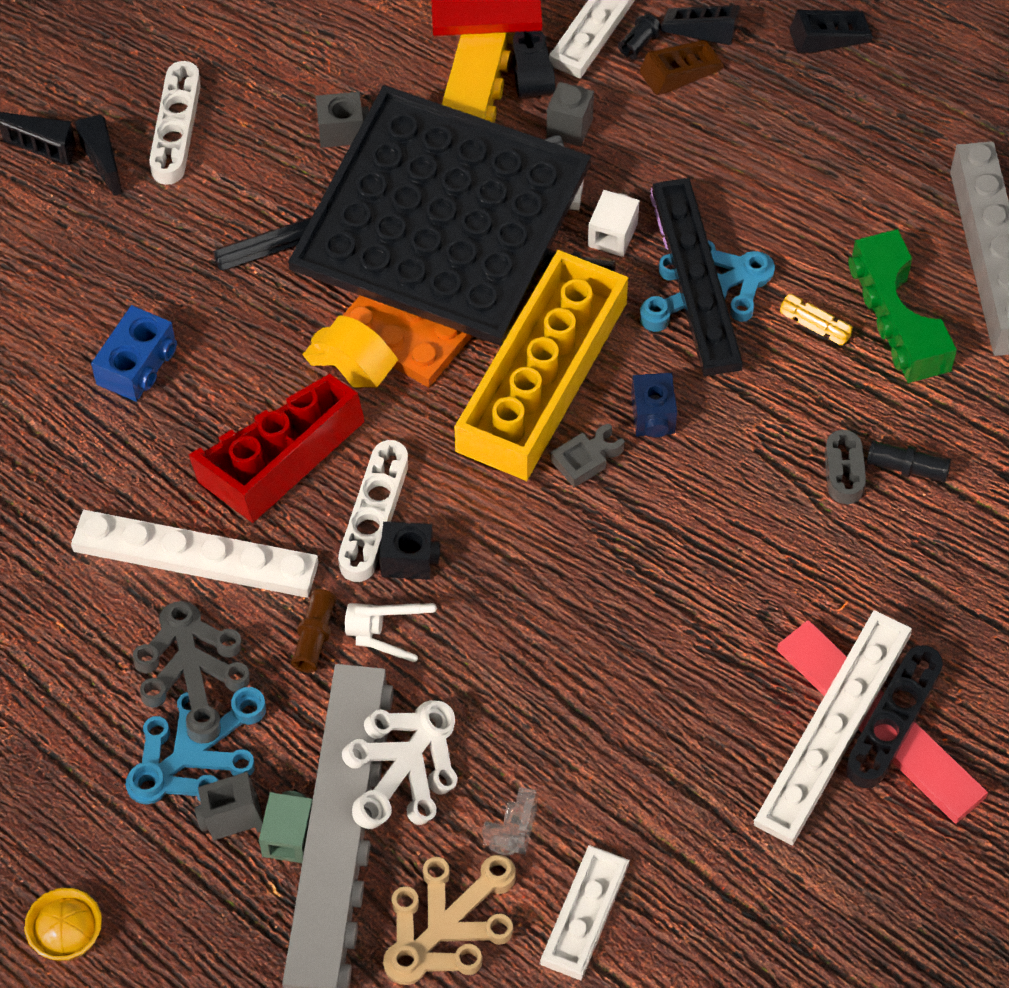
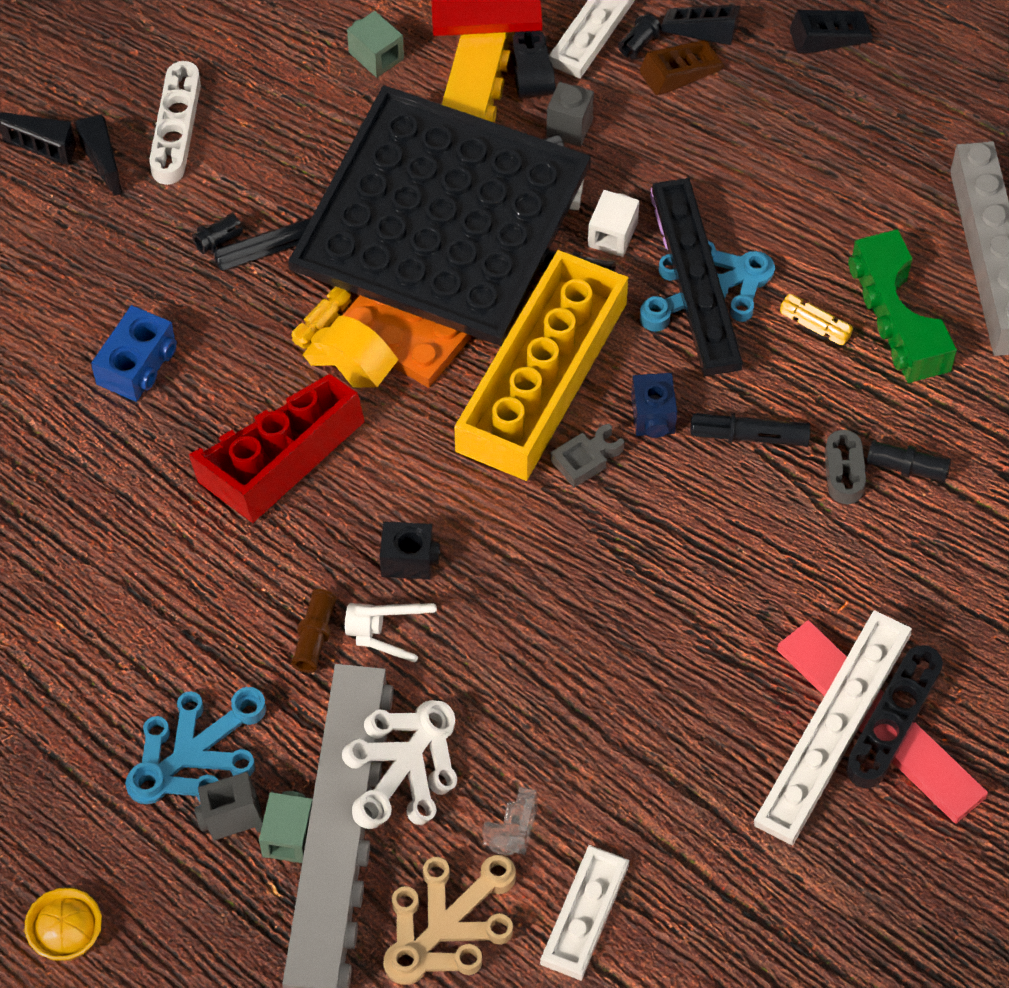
(190, 662): dark grey plant -> none
(195, 553): white plate -> none
(218, 233): none -> black pin
(321, 316): none -> yellow axle
(339, 118): dark grey brick -> none
(371, 509): white beam -> none
(375, 43): none -> sand green brick
(750, 429): none -> black axle

